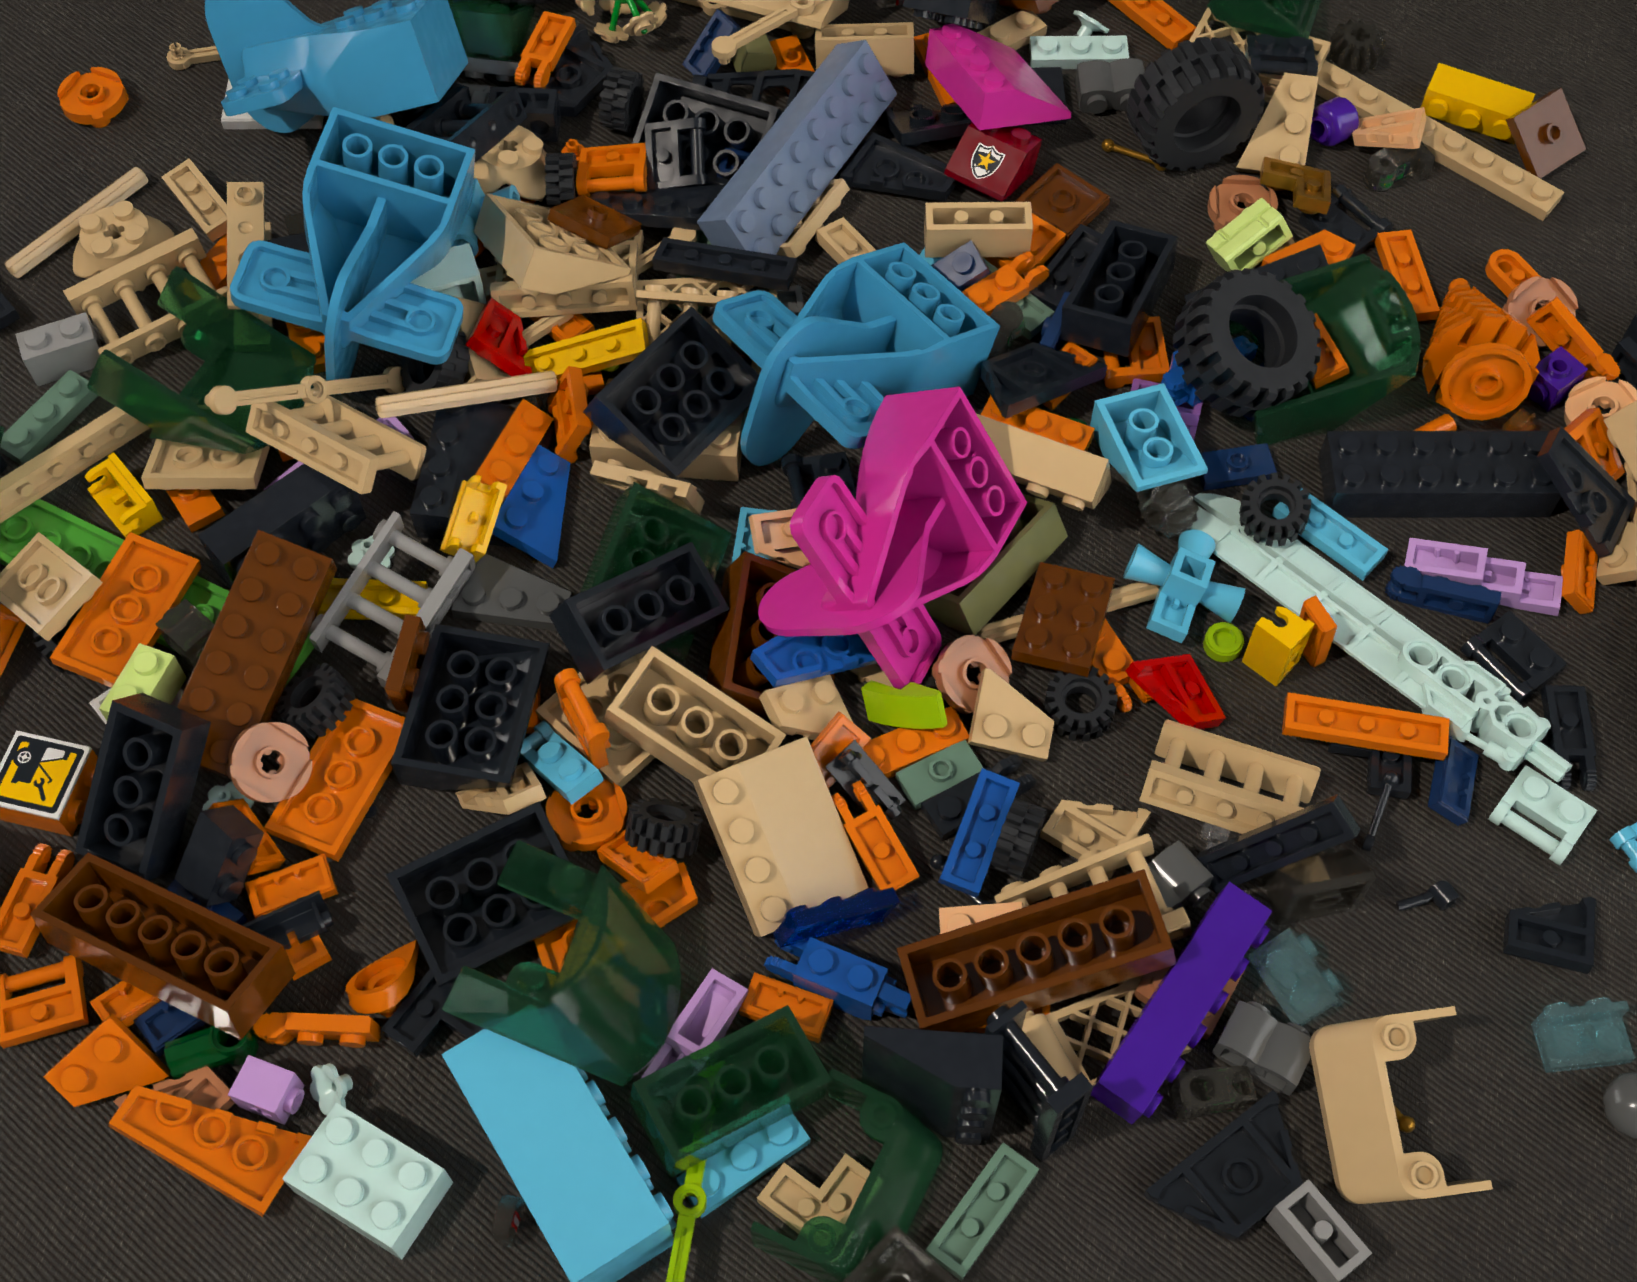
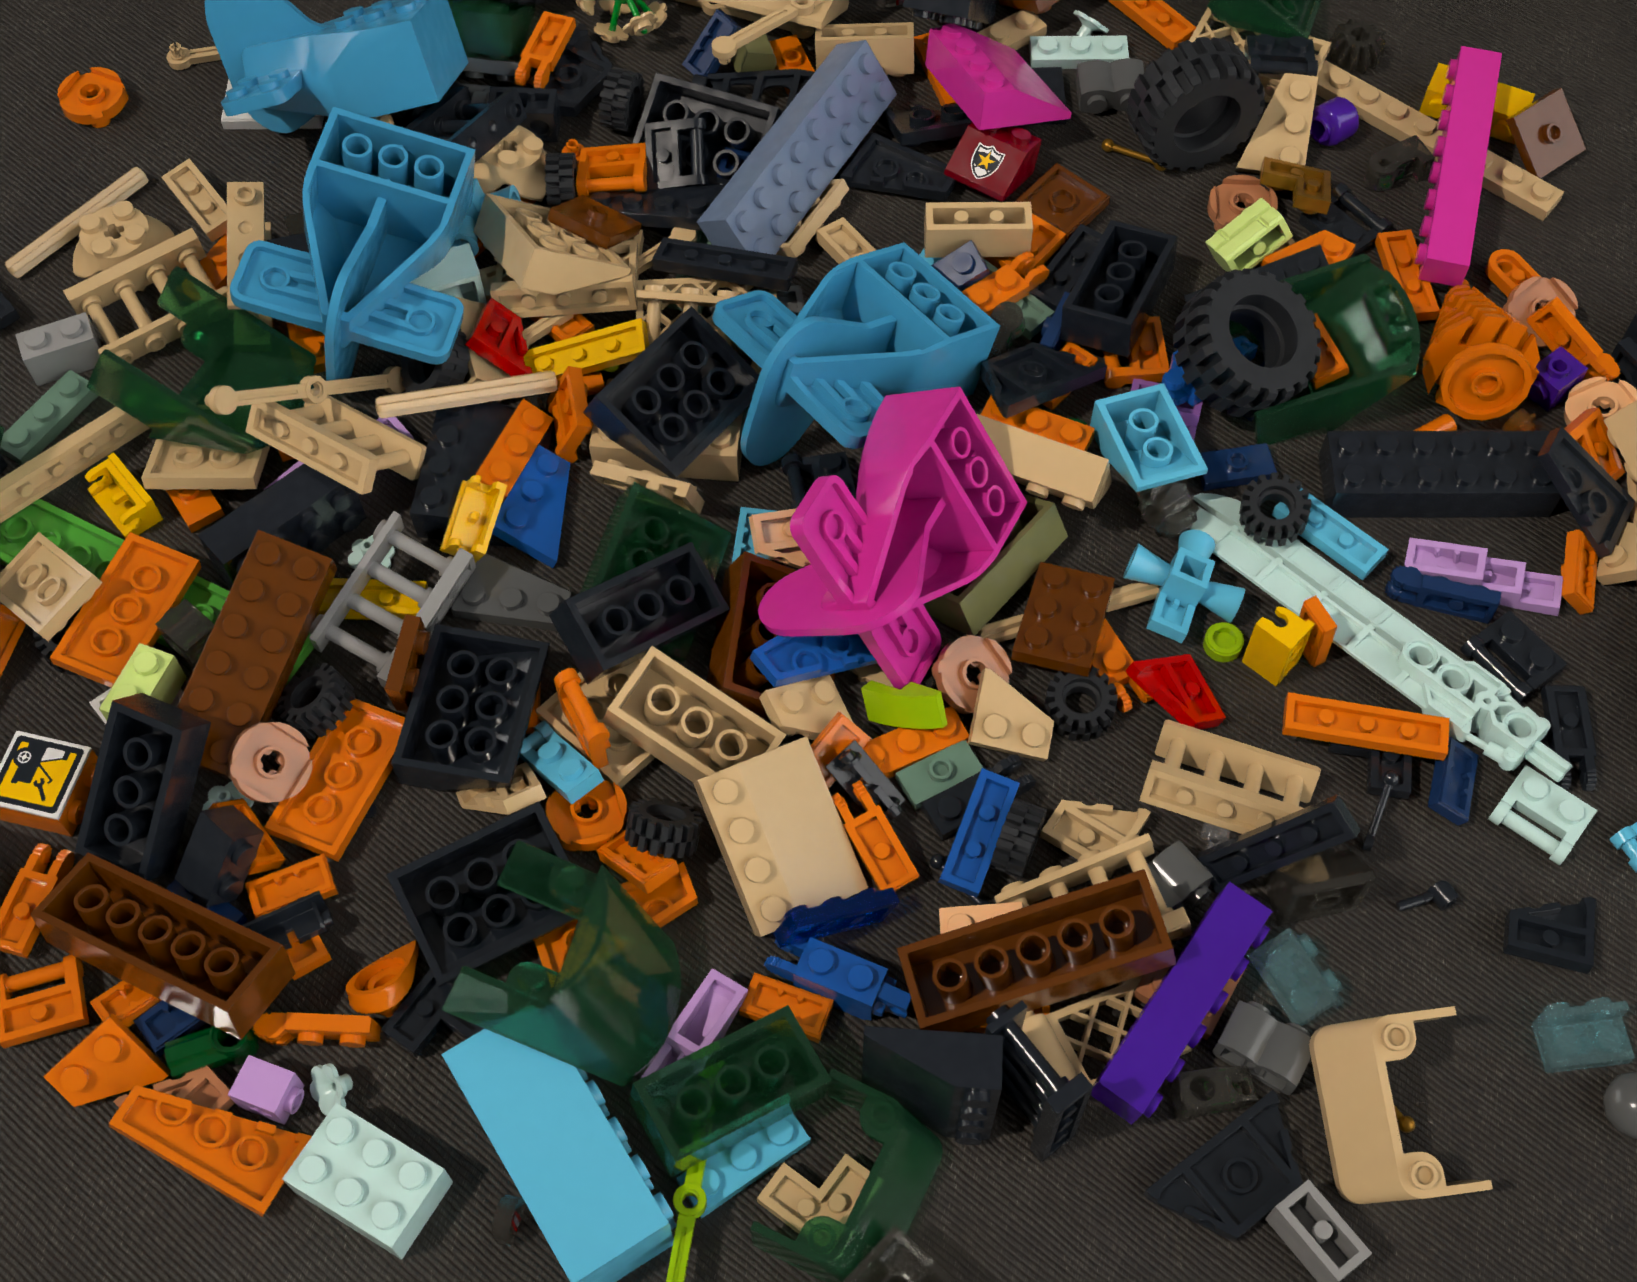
(982, 1211): sand green plate -> none
(1392, 130): light nougat wing -> none
(1460, 167): none -> dark pink brick

